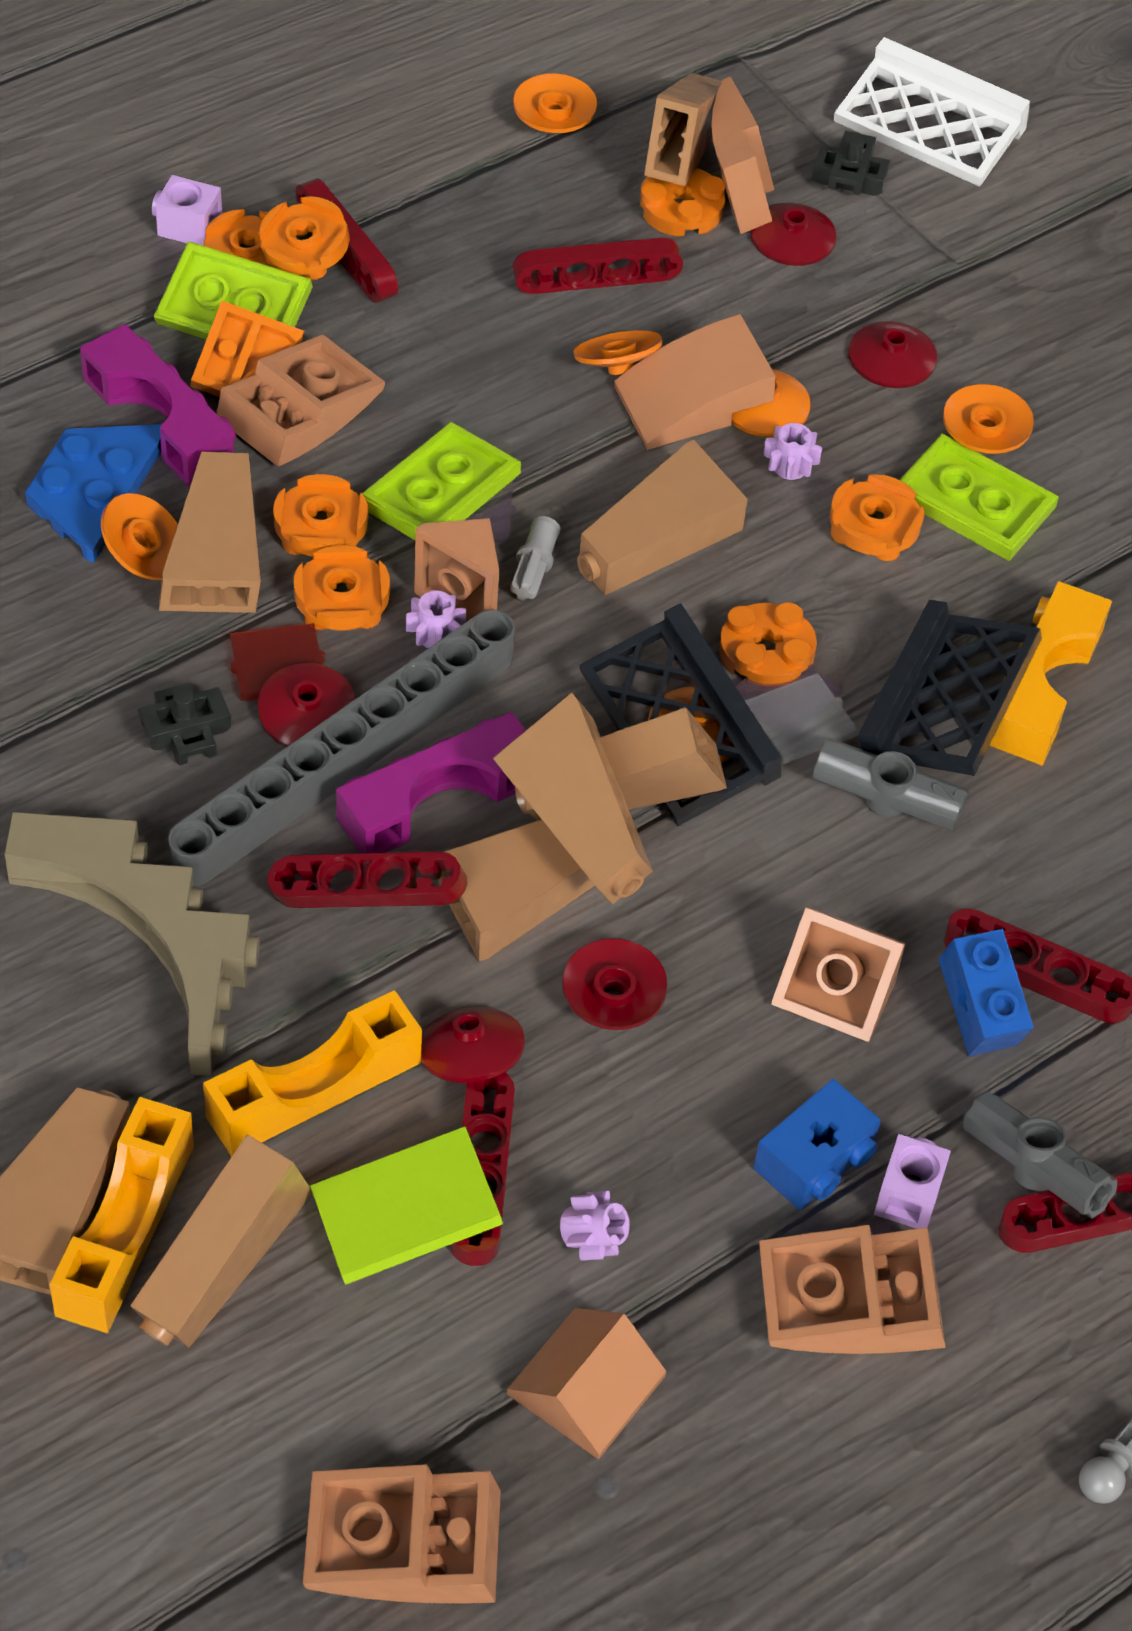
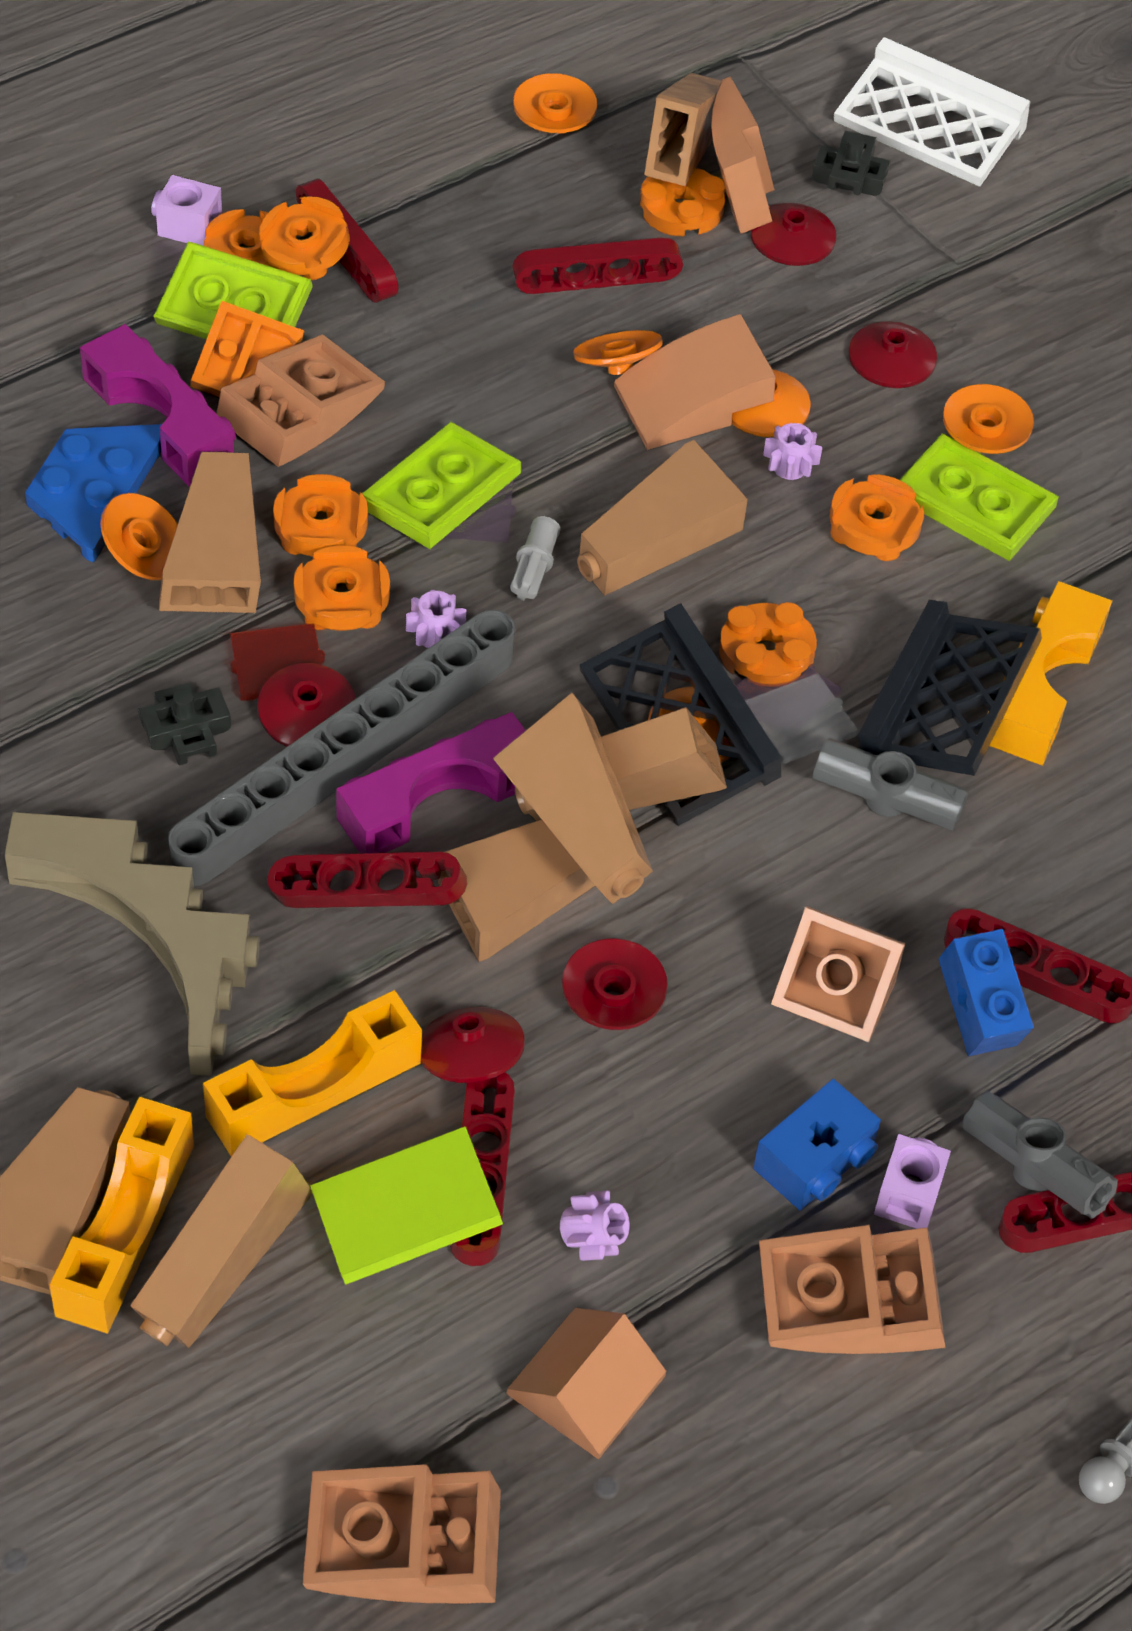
(458, 561): nougat slope -> none

